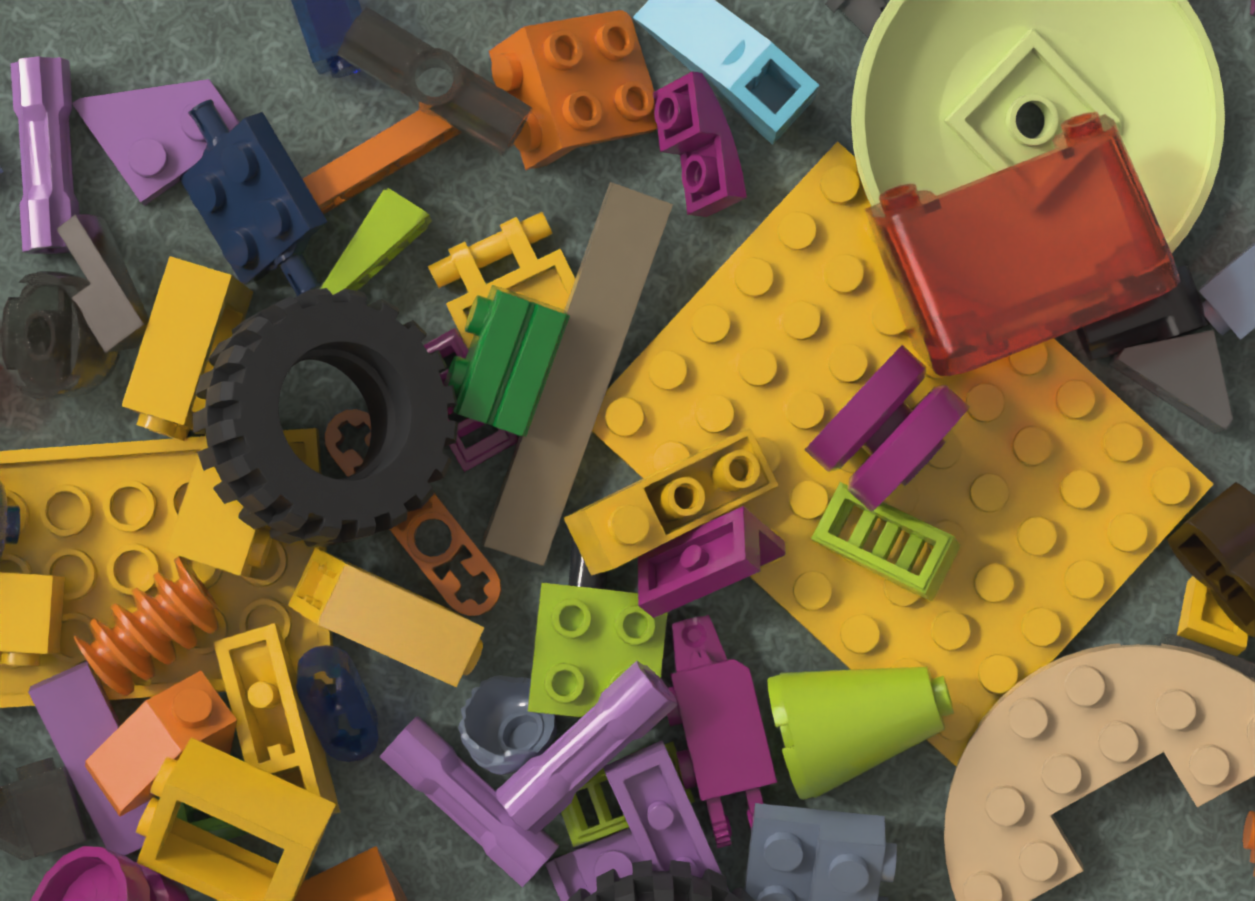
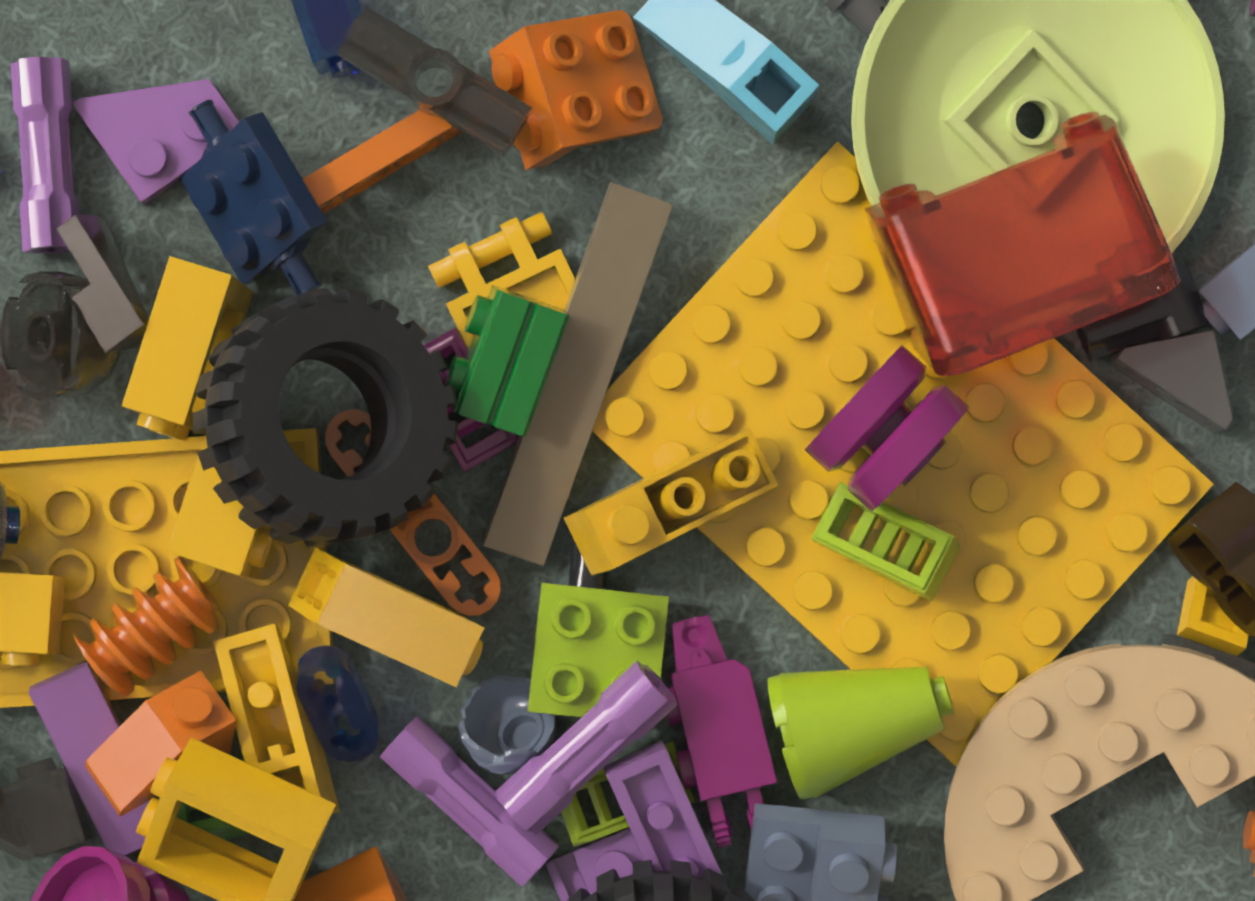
(380, 238): lime slope -> none
(697, 130): magenta slope -> none
(705, 561): magenta panel -> none

